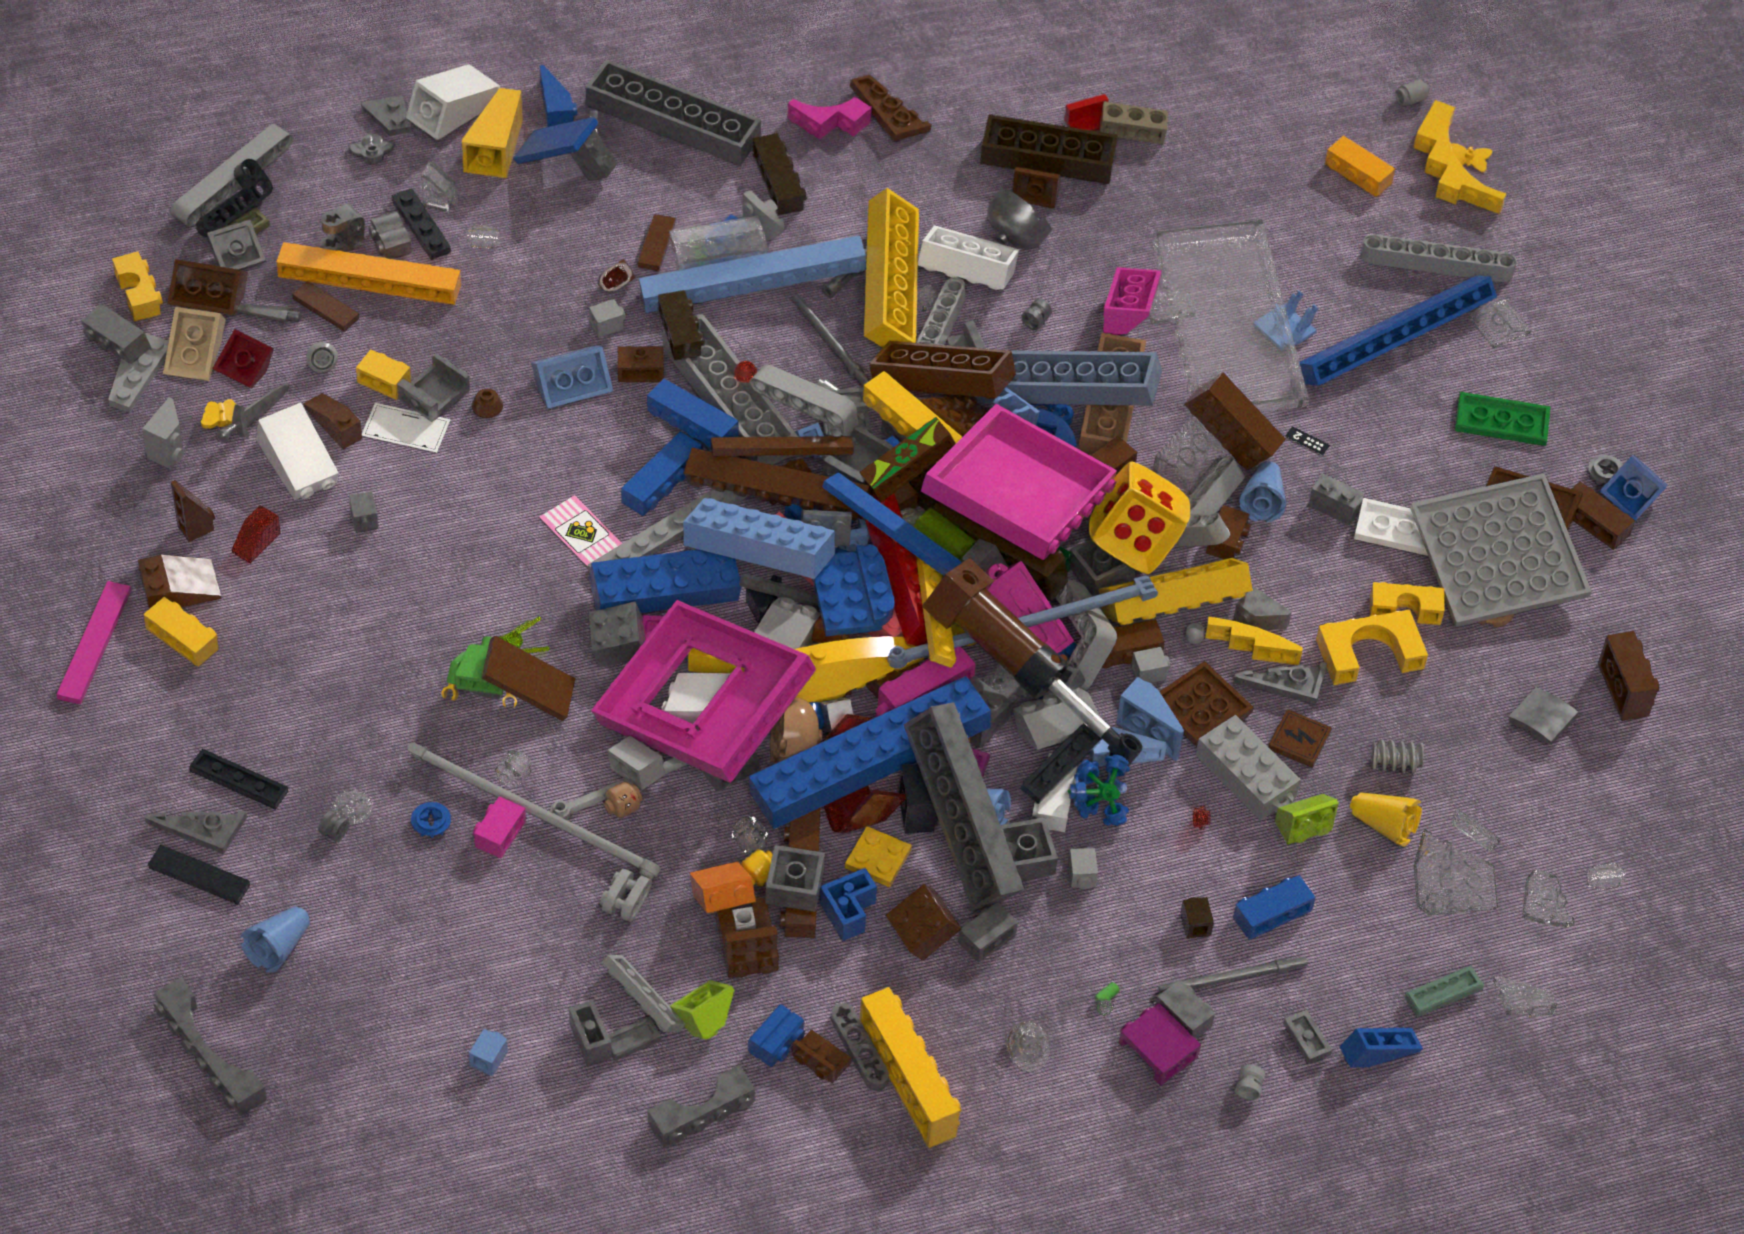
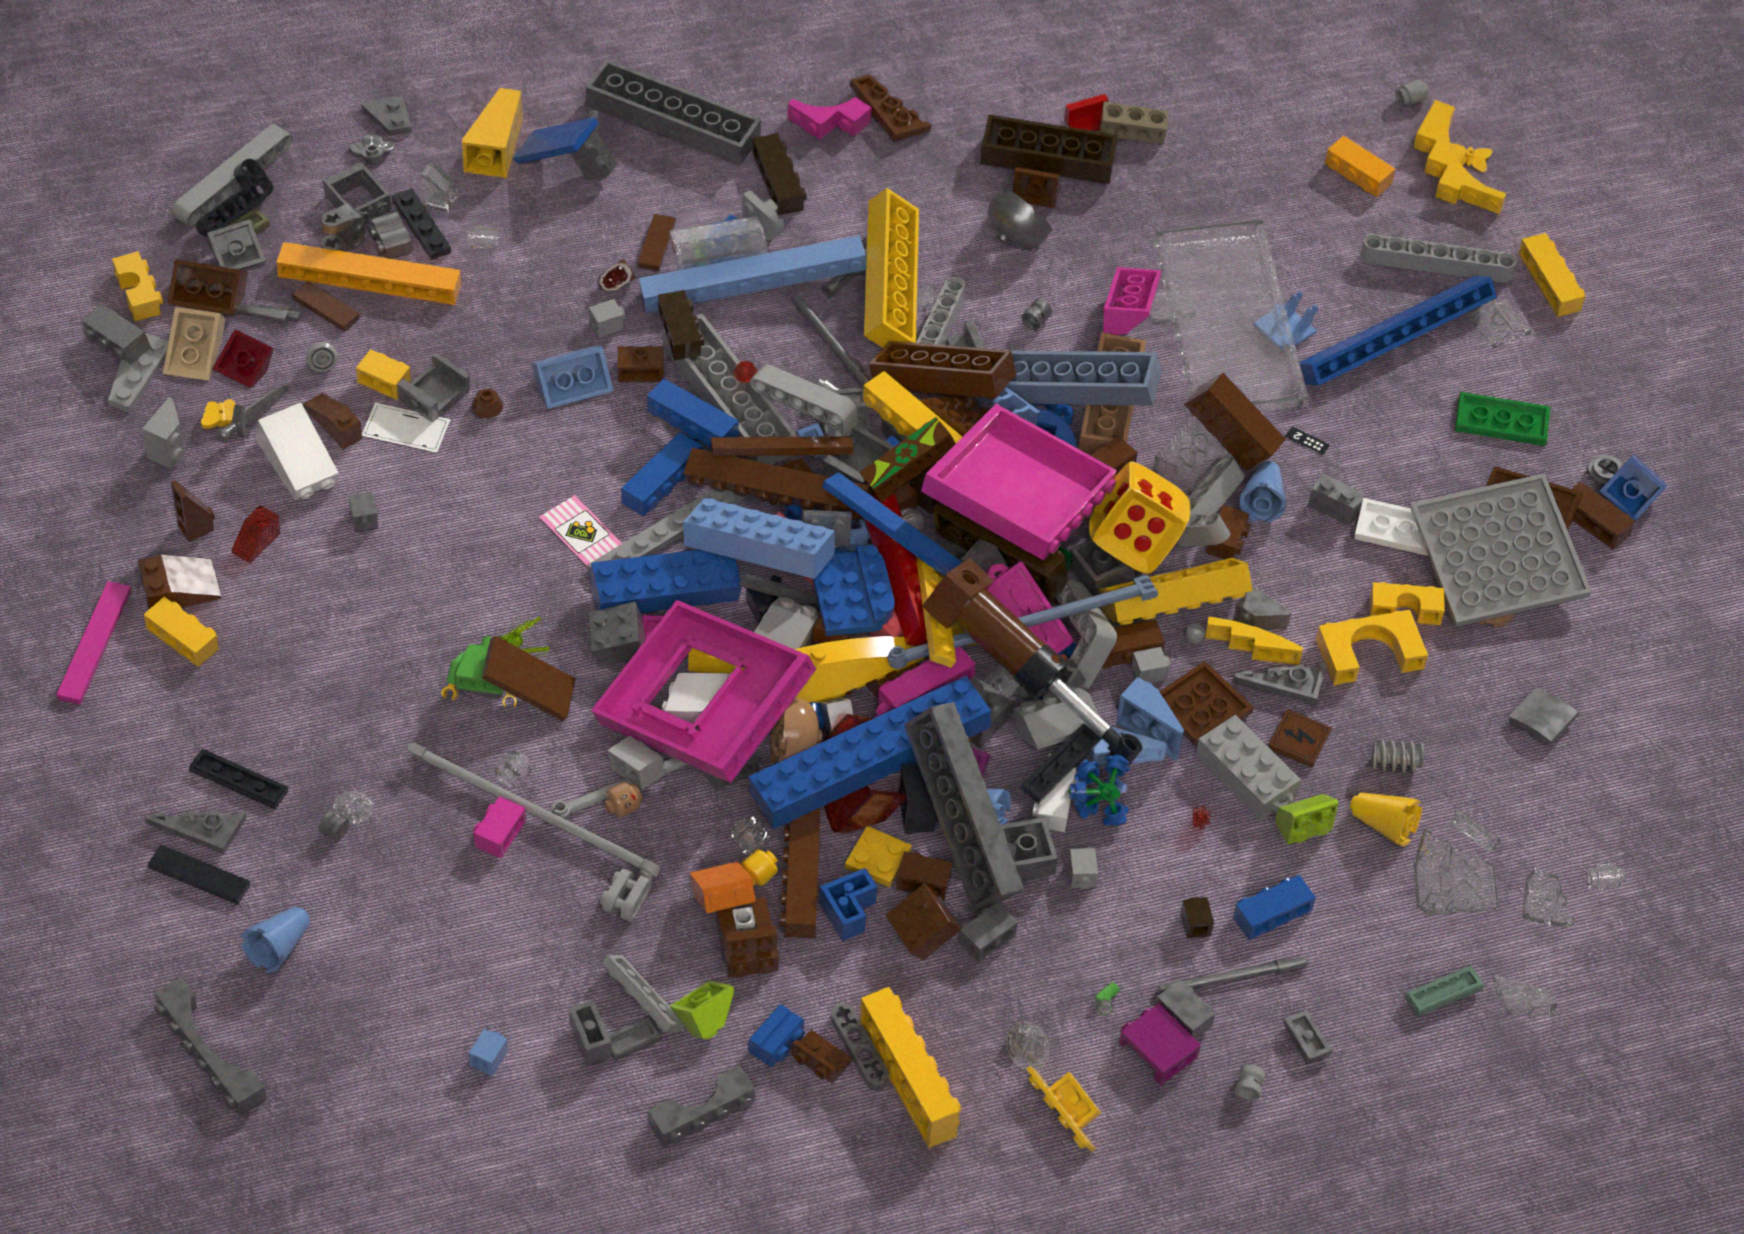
(357, 176): none -> flat silver window
(421, 815): blue gear -> none
(449, 99): white slope -> none
(556, 99): blue slope -> none
(795, 878): flat silver brick -> none
(921, 870): none -> reddish brown brick
(944, 533): clear neon green slope -> none
(968, 257): white brick -> none
(1072, 1103): none -> yellow bracket
(1378, 1045): blue slope -> none
(1552, 274): none -> yellow brick
(1628, 675): reddish brown brick -> none

